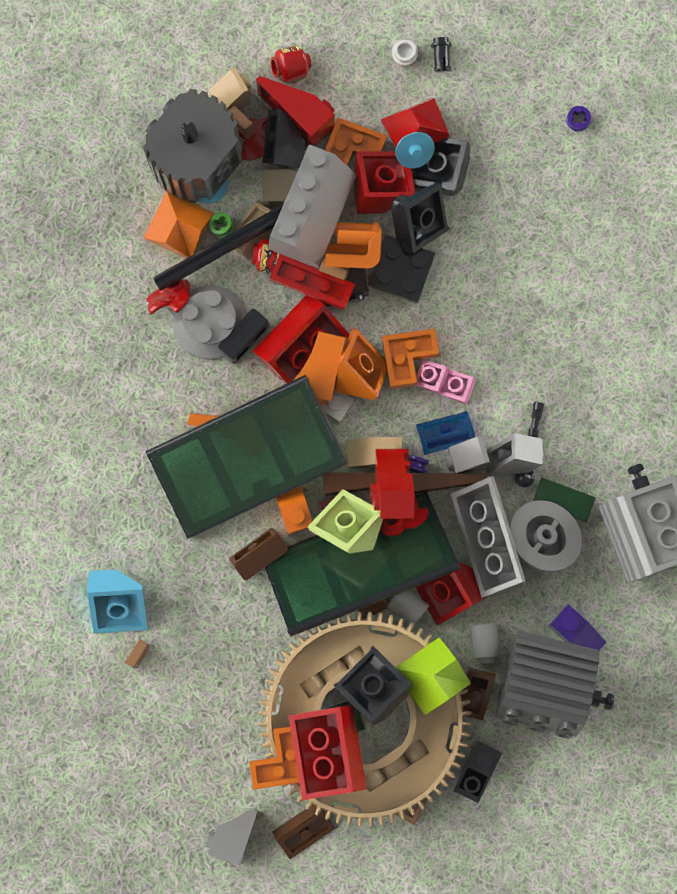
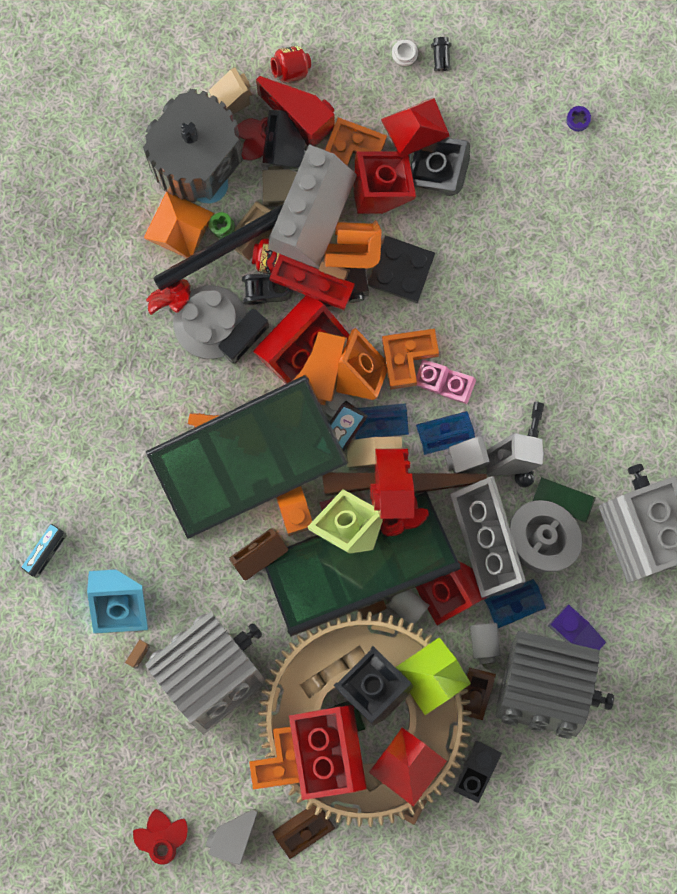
(44, 551): none -> slope
(161, 832): none -> red plate
(207, 671): none -> light grey piece
(244, 125): medium nougat tile -> none
(263, 290): none -> black piece
(347, 423): none -> slope
(384, 421): none -> clear blue slope
(407, 766): none -> red slope
(414, 150): medium azure piece -> none
(417, 464): dark purple bush -> none
(419, 217): black slope -> none
(515, 604): none -> slope

